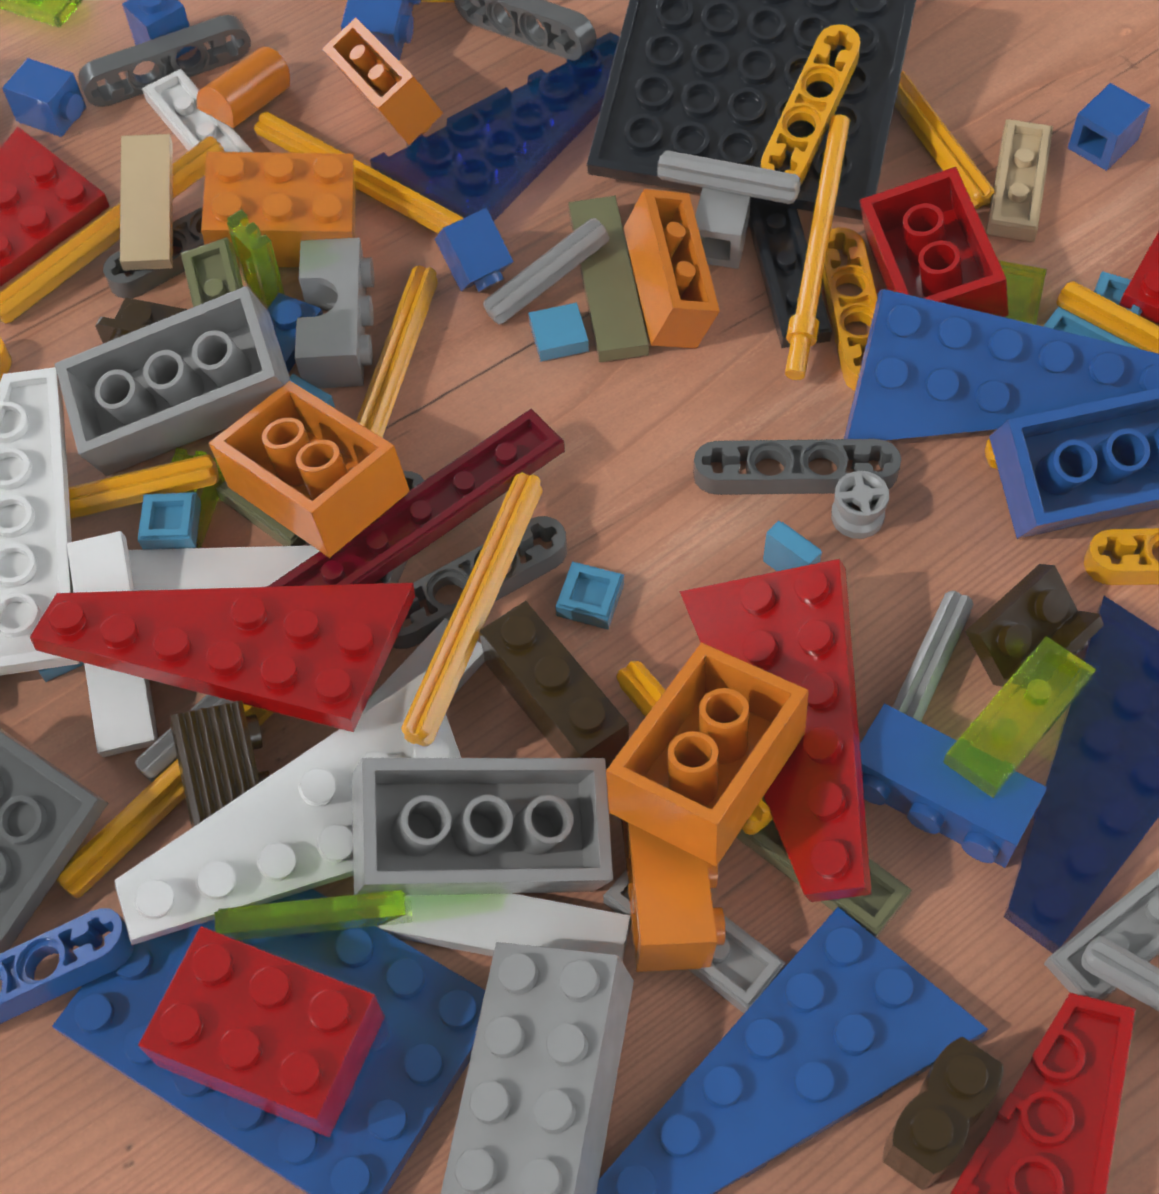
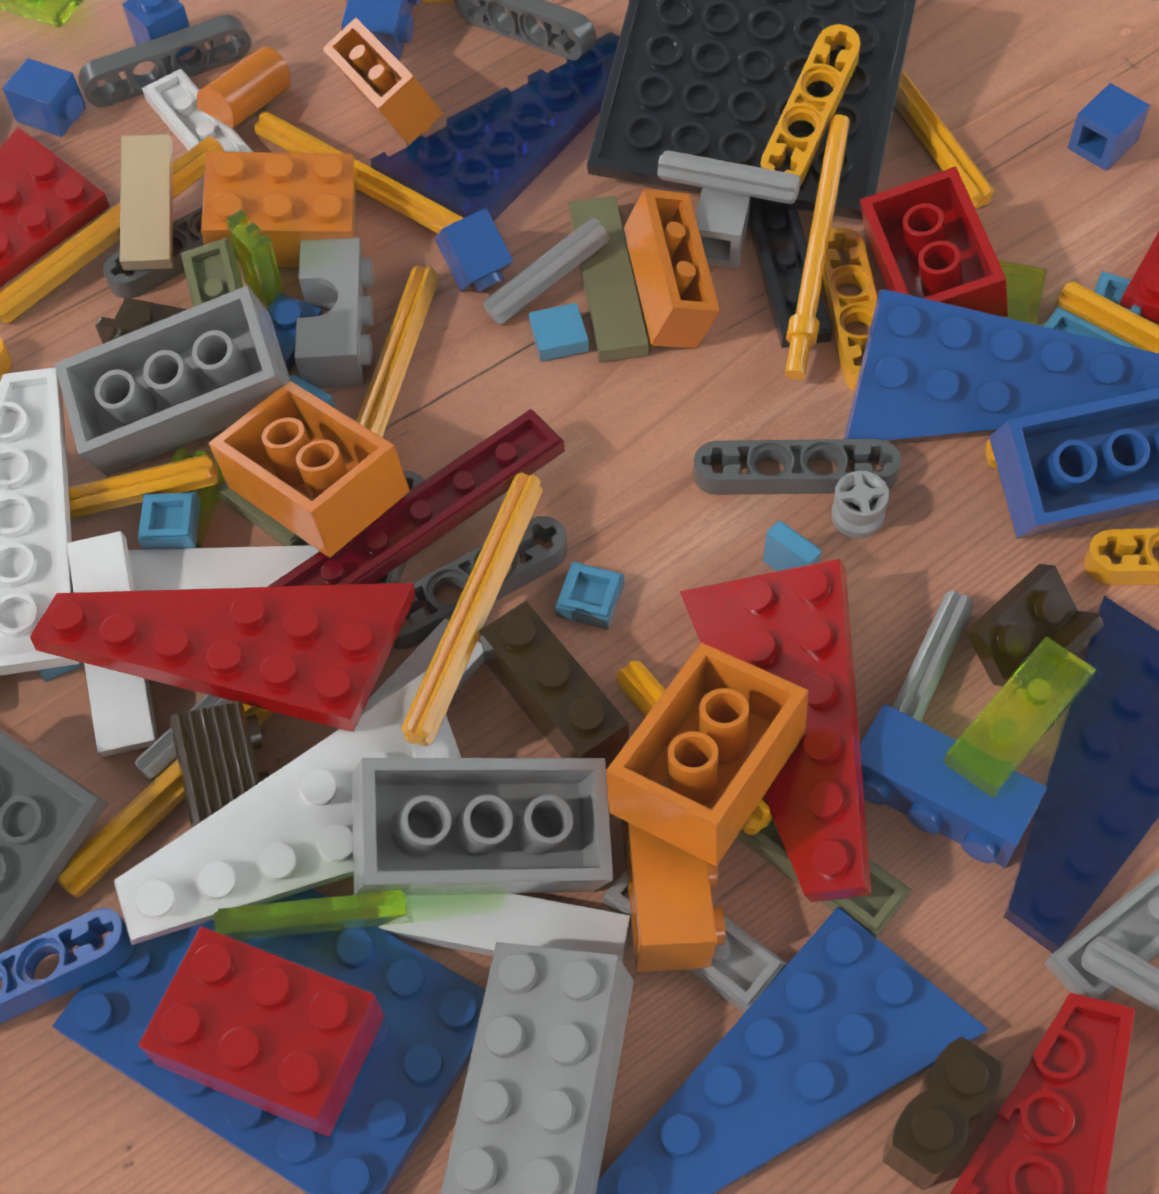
(1019, 180): tan tile -> none

